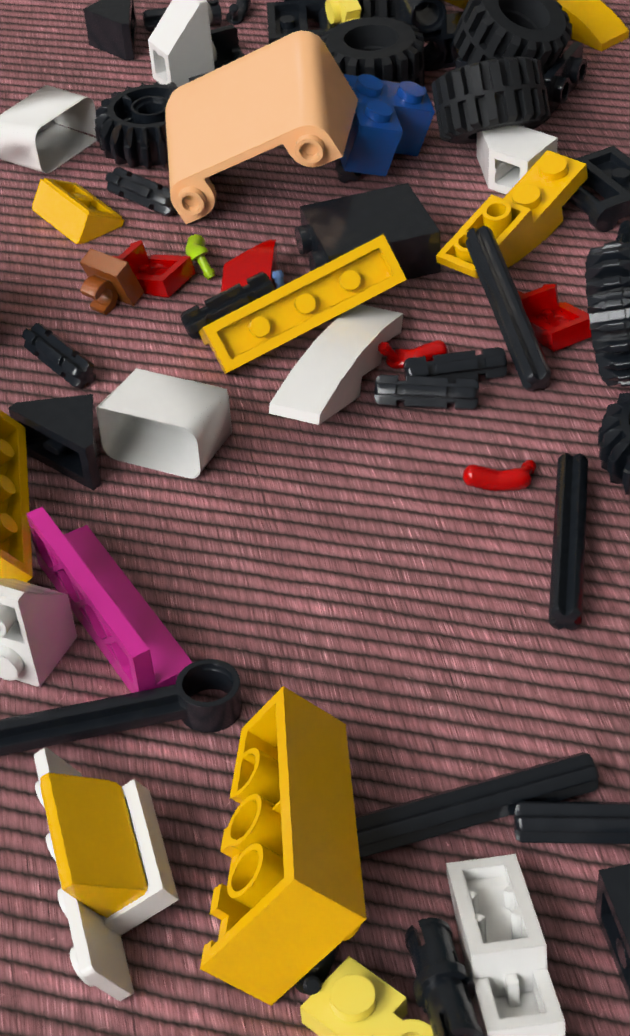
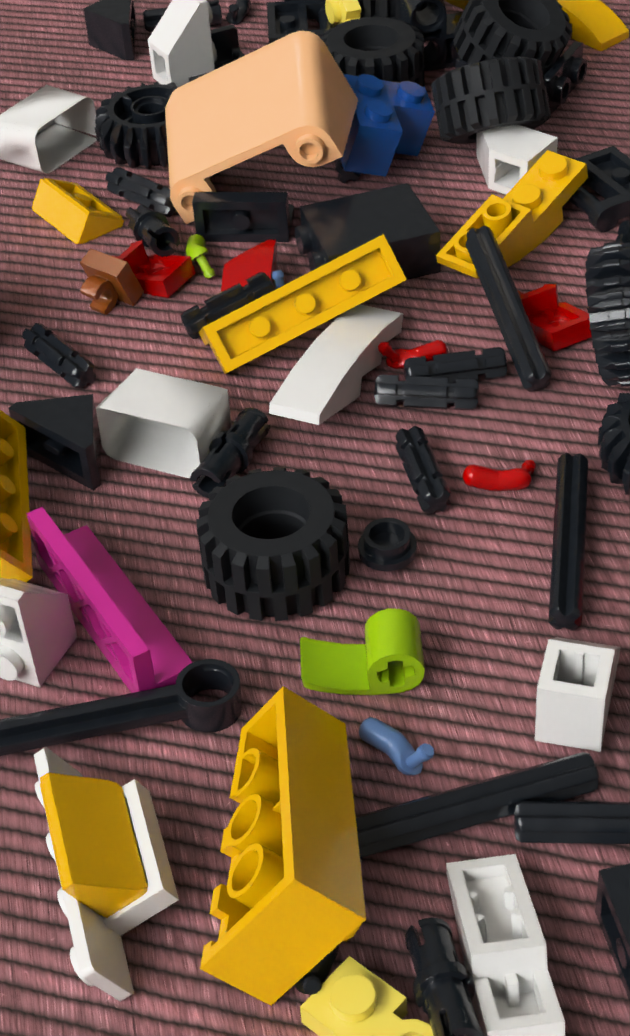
(153, 230): none -> black axle
(230, 451): none -> black pin
(243, 216): none -> black panel
(274, 543): none -> black tyre
(385, 664): none -> lime panel
(387, 545): none -> black plate
(395, 746): none -> medium blue piece
(423, 470): none -> black axle
(575, 693): none -> white slope

